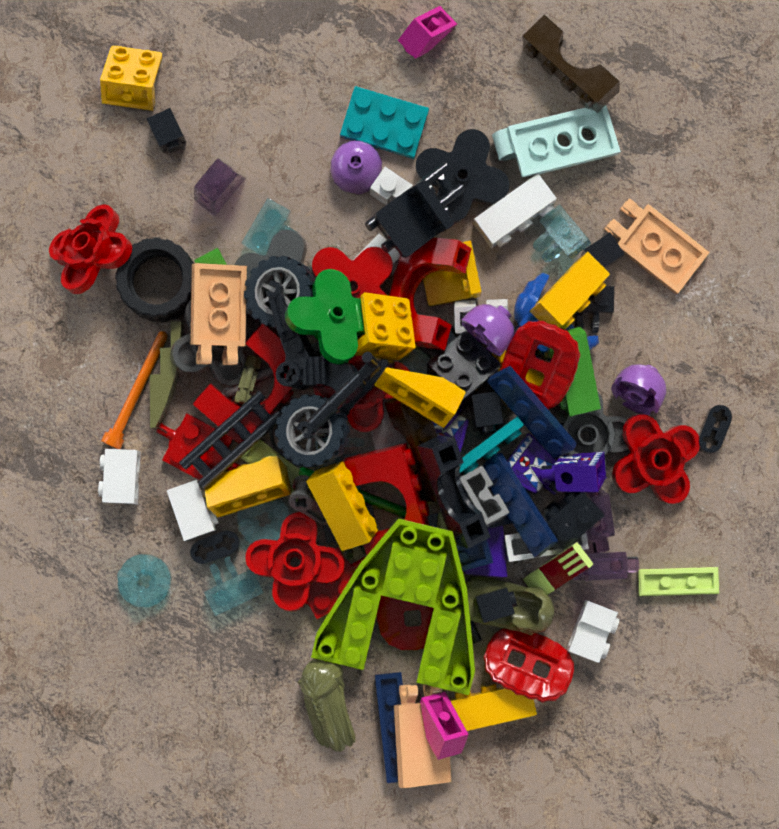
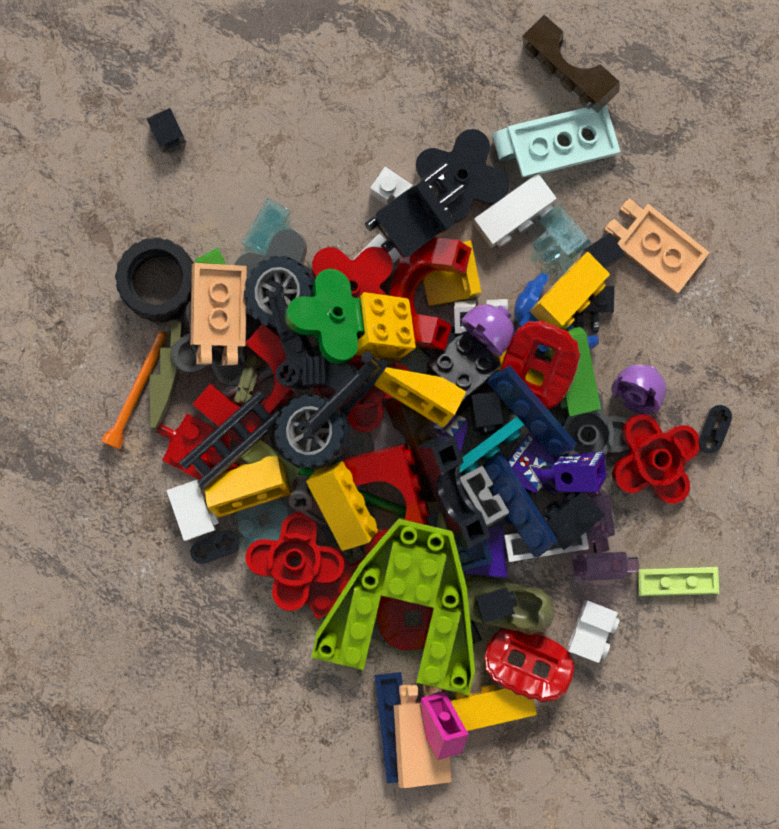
(90, 248): red plant -> none
(120, 476): white brick -> none
(130, 77): yellow bracket -> none
(140, 595): clear light blue plate -> none
(217, 186): clear purple torso -> none
(234, 591): clear light blue hinge -> none
(326, 704): olive hair -> none
(351, 177): medium lavender cylinder -> none
(384, 122): teal plate -> none
(426, 31): dark pink slope -> none
(559, 569): tile -> none

